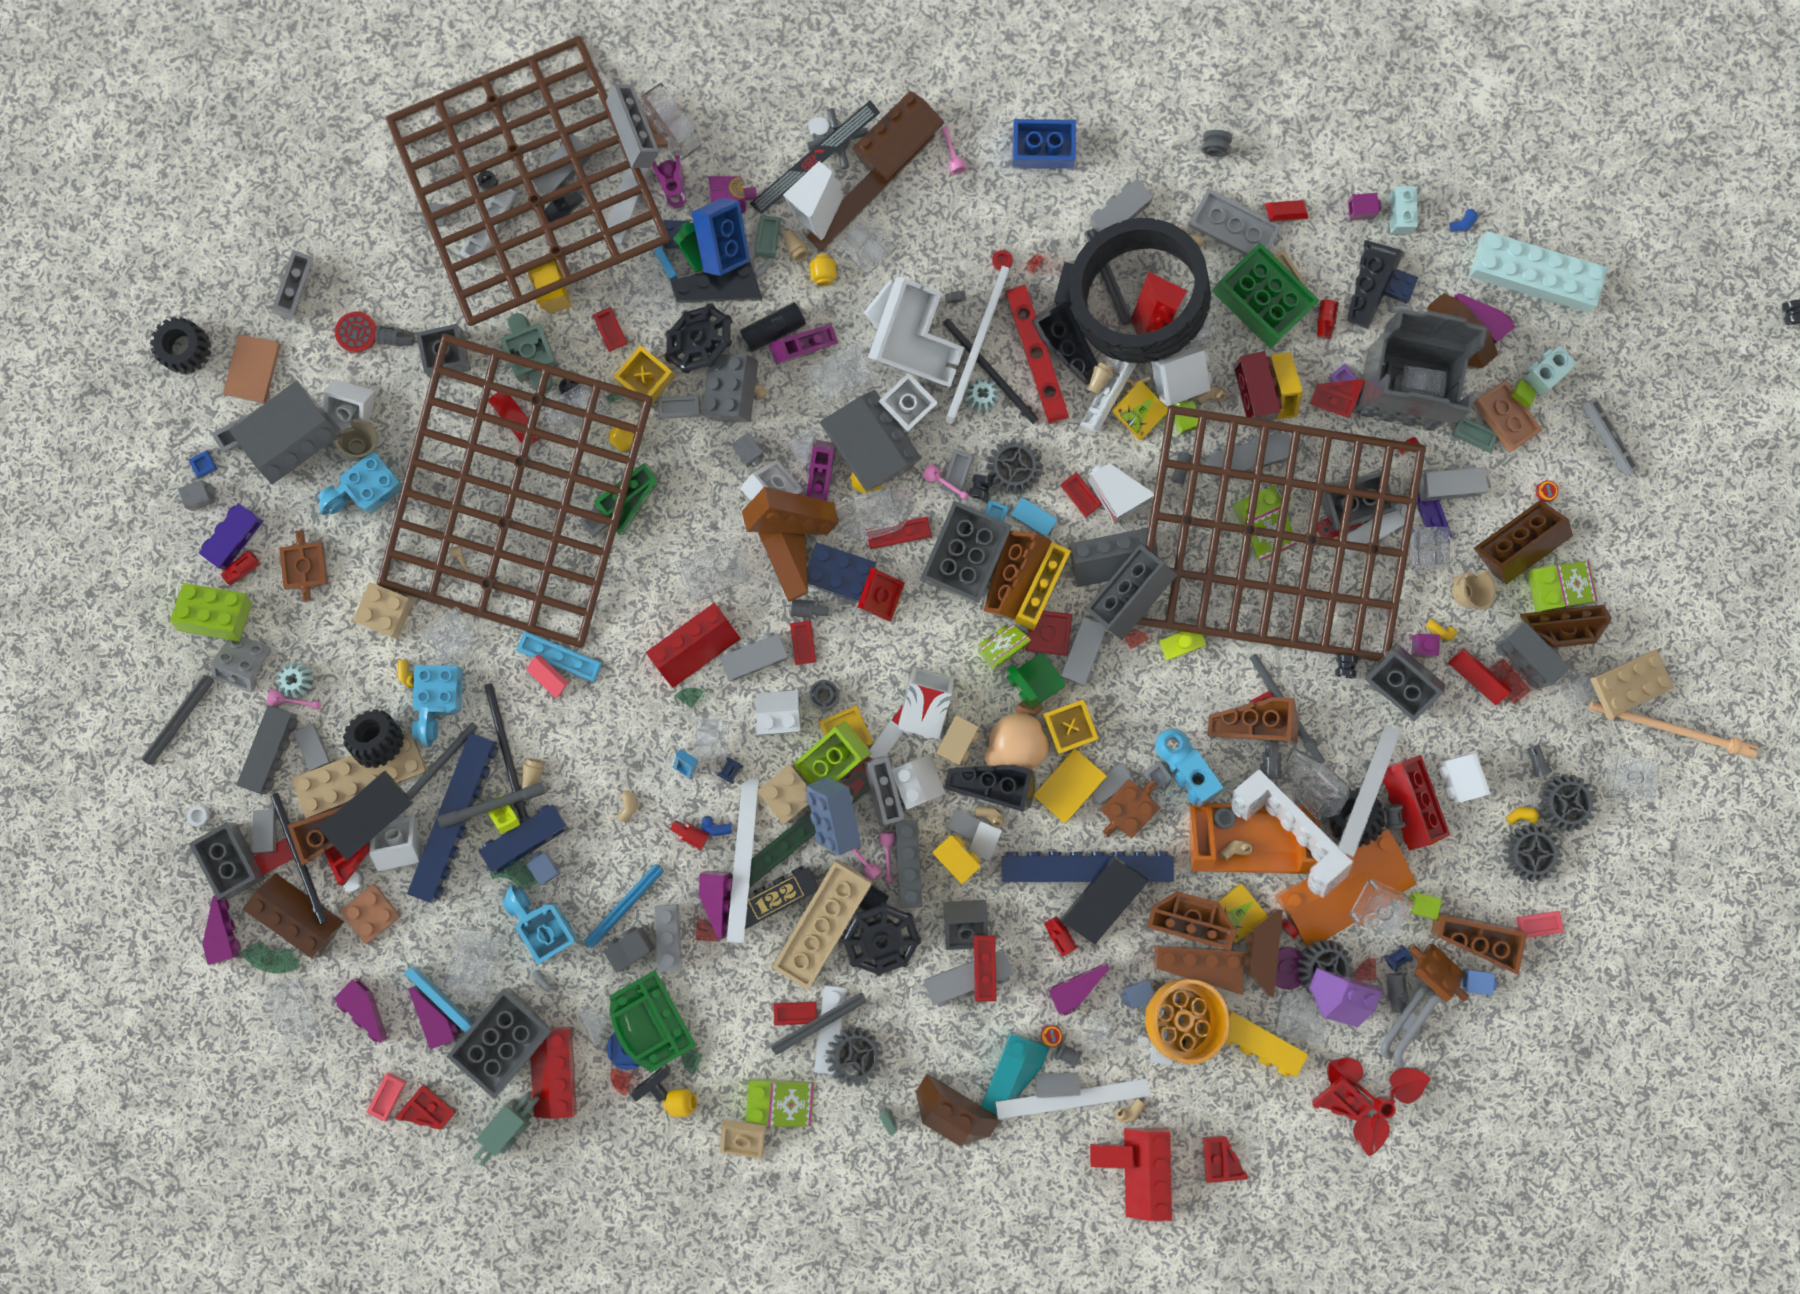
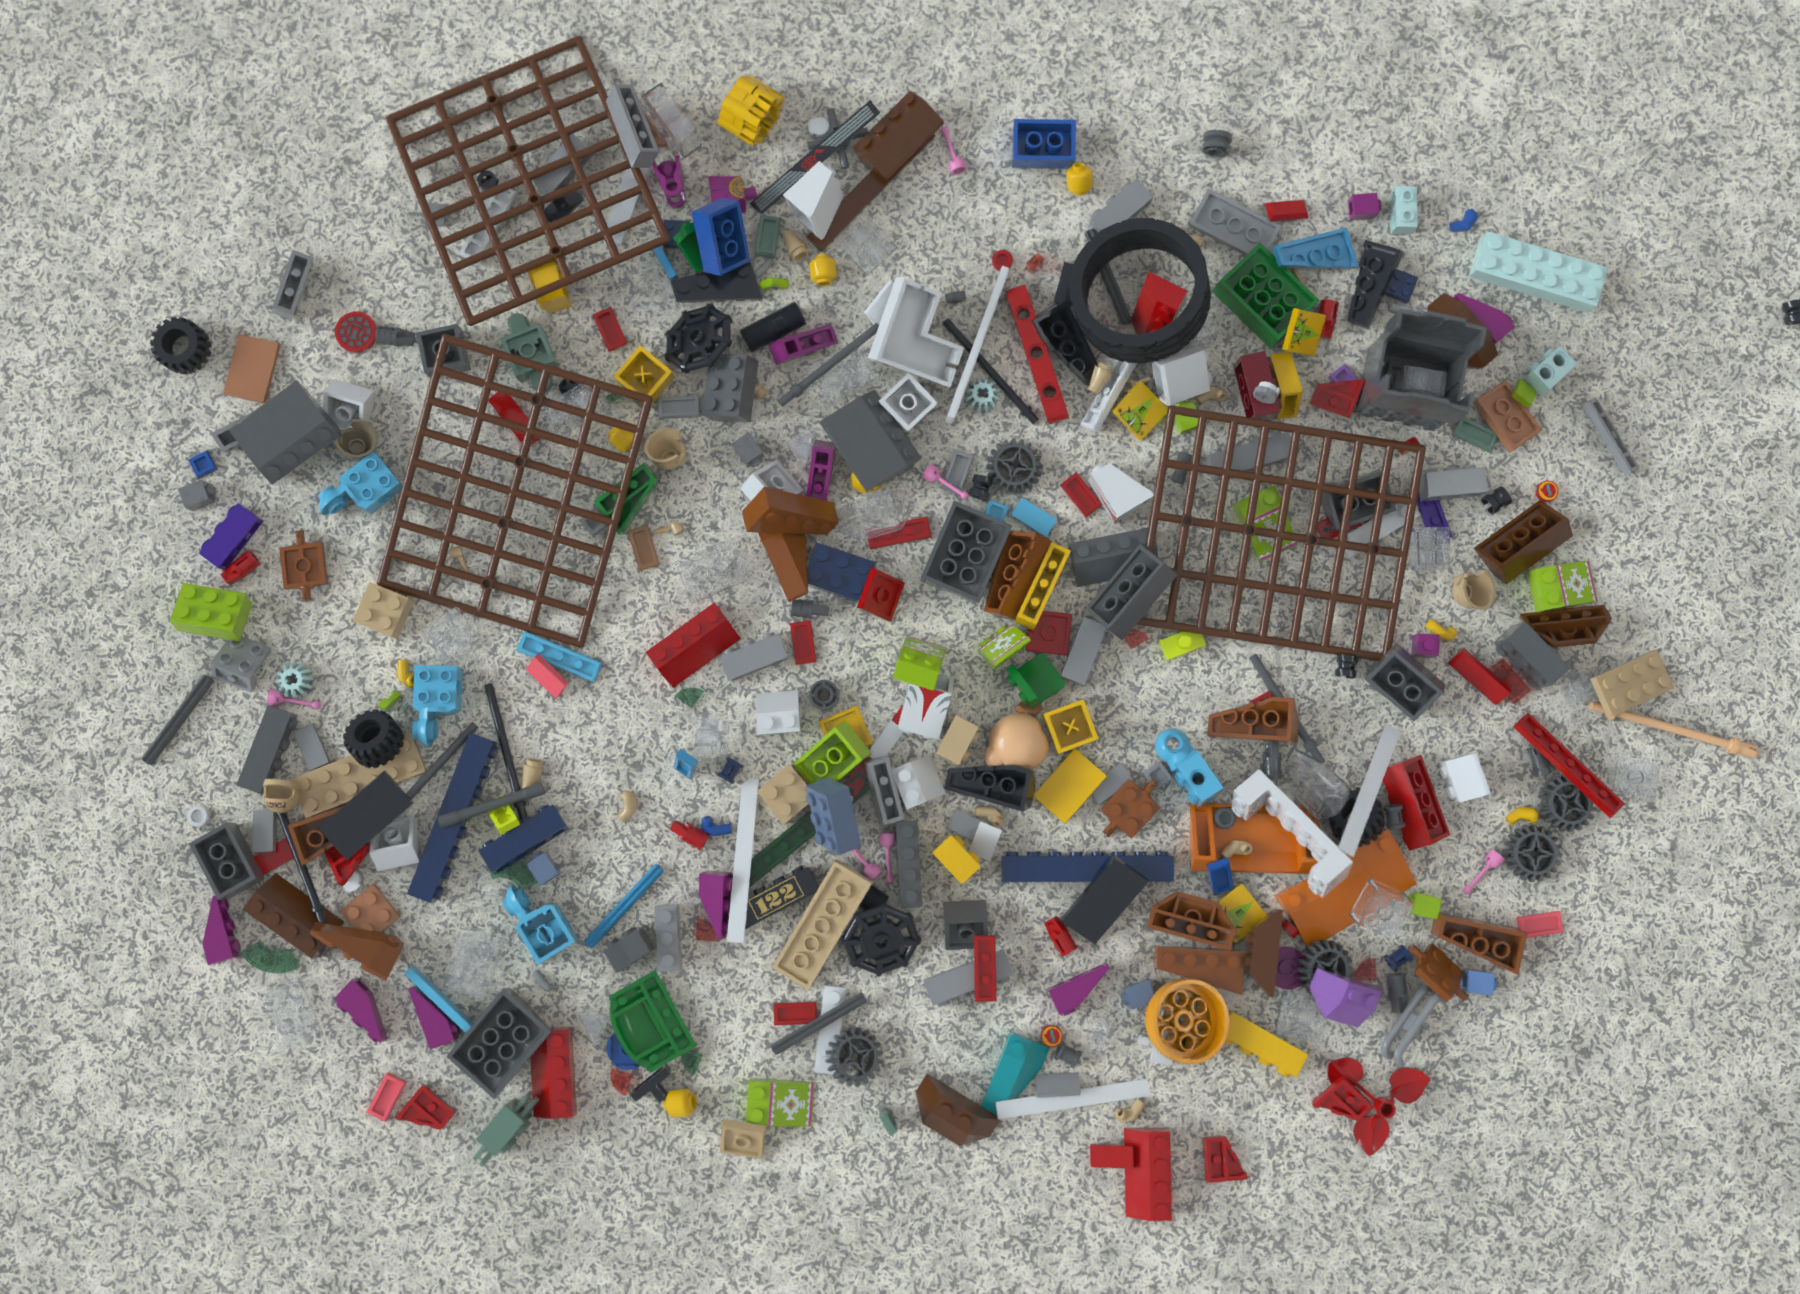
(280, 795): none -> tan helmet
(372, 949): none -> dark orange wedge
(387, 704): none -> lime tile
(643, 548): none -> medium nougat tile
(666, 449): none -> tan helmet
(676, 528): none -> tan hand
(747, 107): none -> yellow piece
(774, 282): none -> lime tile
(797, 389): none -> dark grey bar
(919, 663): none -> lime slope
(1079, 179): none -> yellow head
(1220, 876): none -> blue tile
(1266, 392): none -> light grey piece
(1303, 332): none -> yellow tile
(1318, 251): none -> dark azure wing
(1493, 860): none -> bright pink hinge
(1498, 499): none -> black wheel
(1569, 765): none -> red tile

